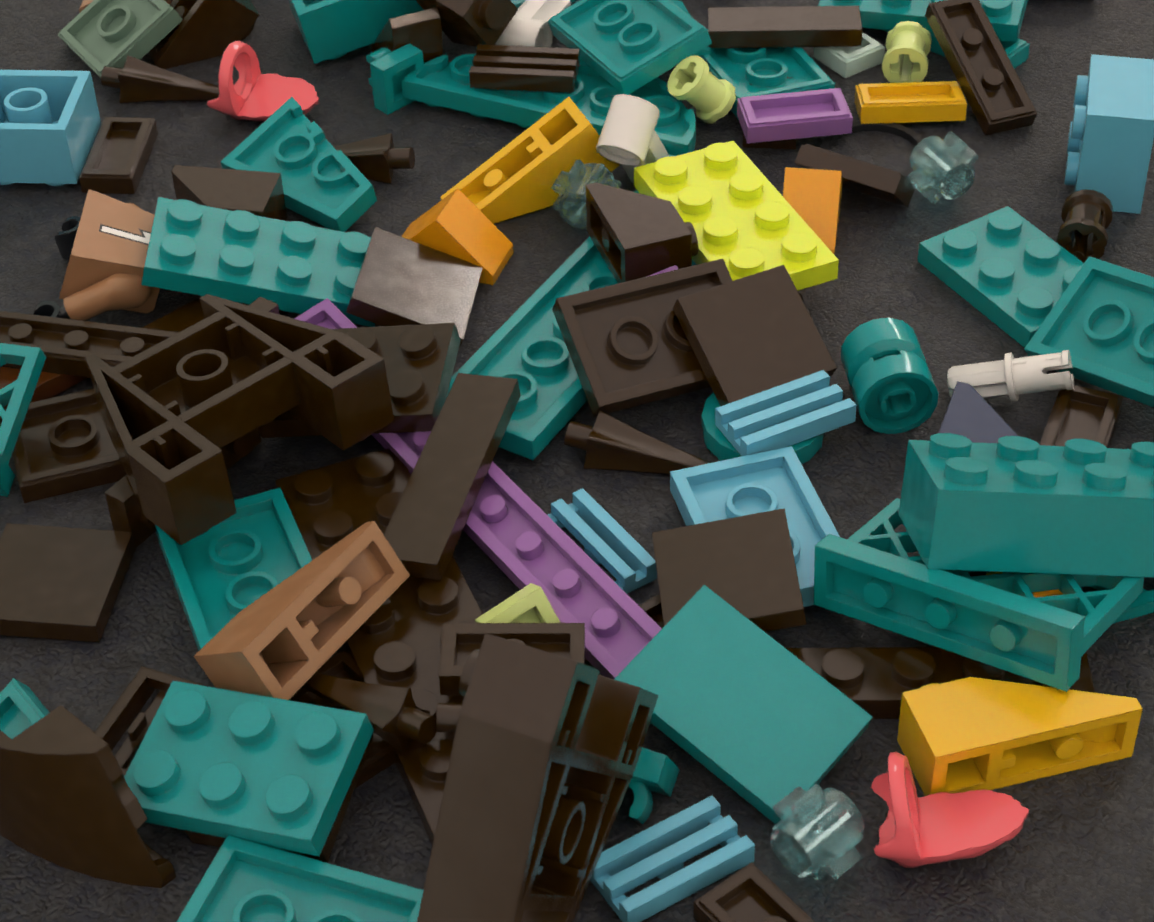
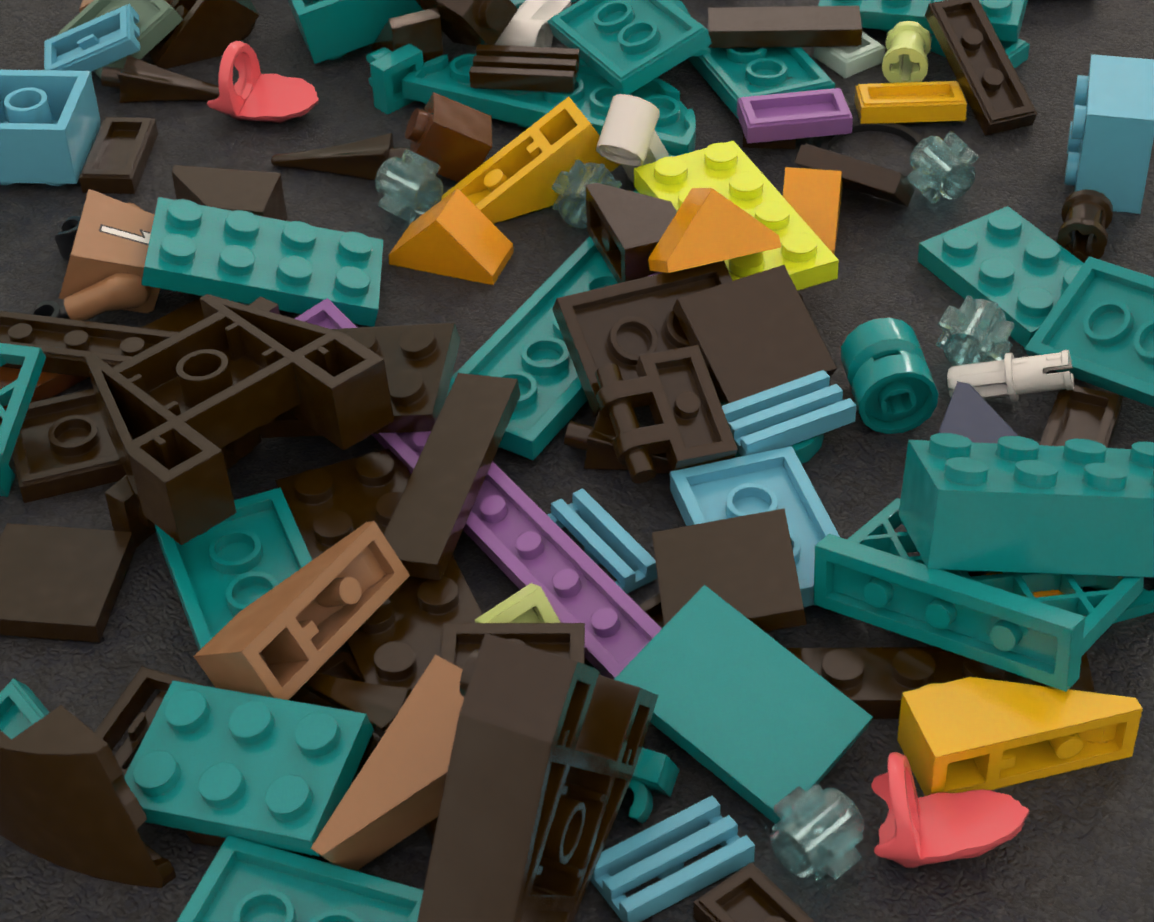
(94, 42): none -> medium azure tile
(313, 173): teal wing -> none
(403, 776): none -> medium nougat slope
(408, 185): none -> clear light blue gear
(413, 284): tile -> none
(450, 136): none -> reddish brown brick
(683, 406): none -> dark brown plate
(699, 87): yellowish green bush -> none
(709, 231): none -> light orange slope
(974, 332): none -> clear light blue gear

